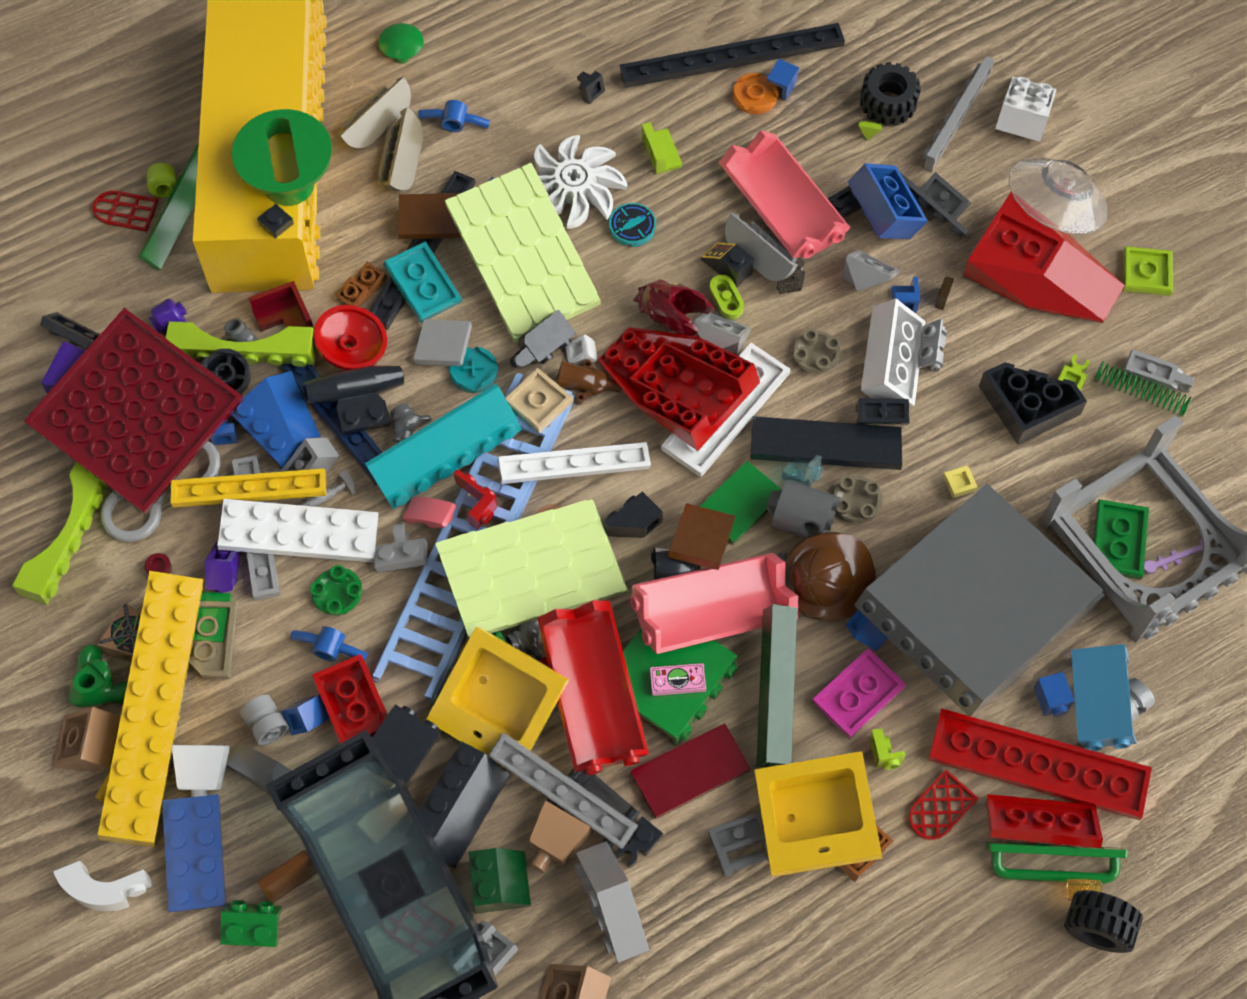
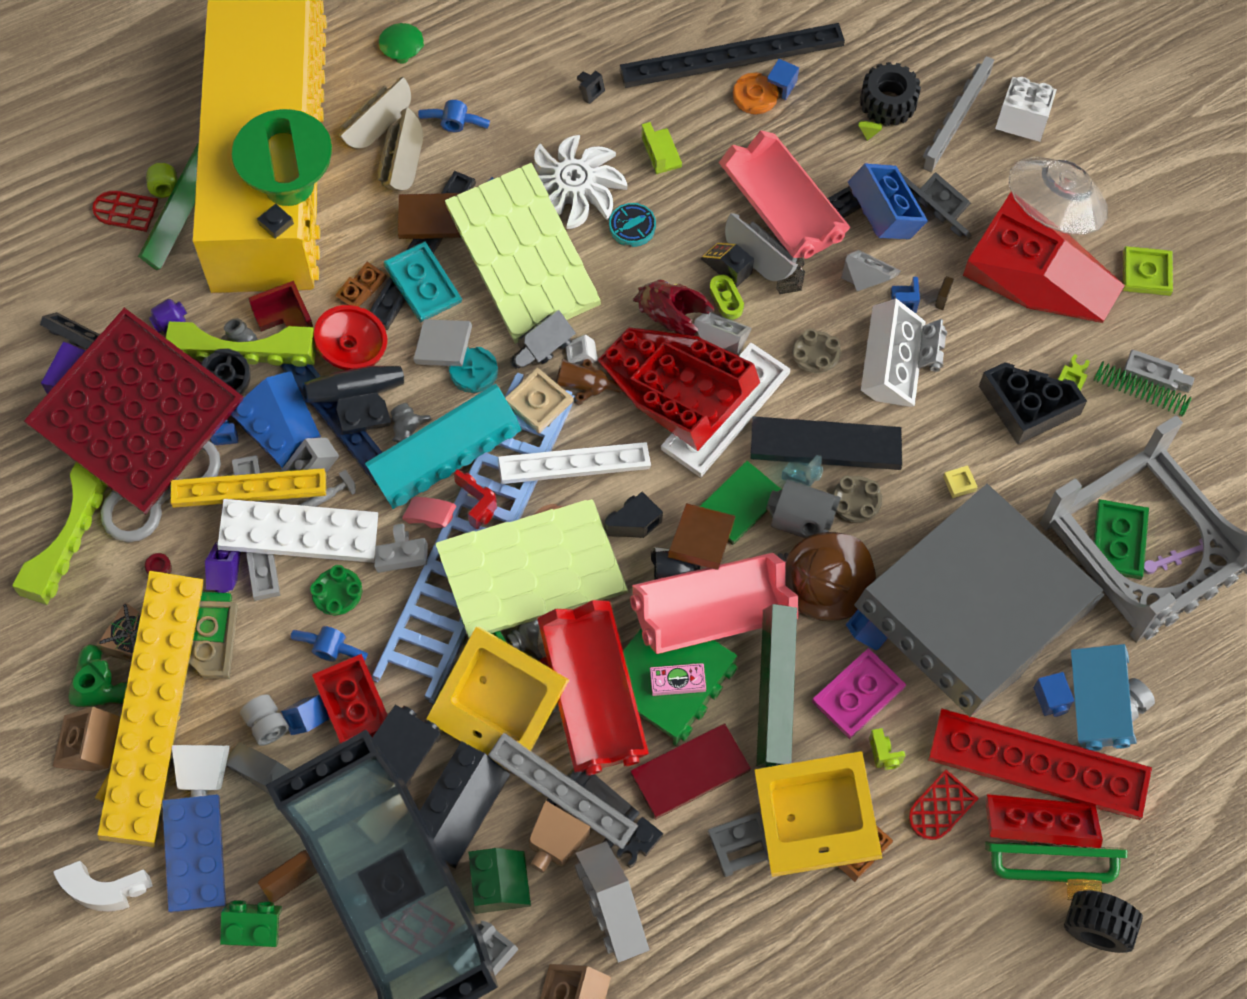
(882, 411): black hinge -> none

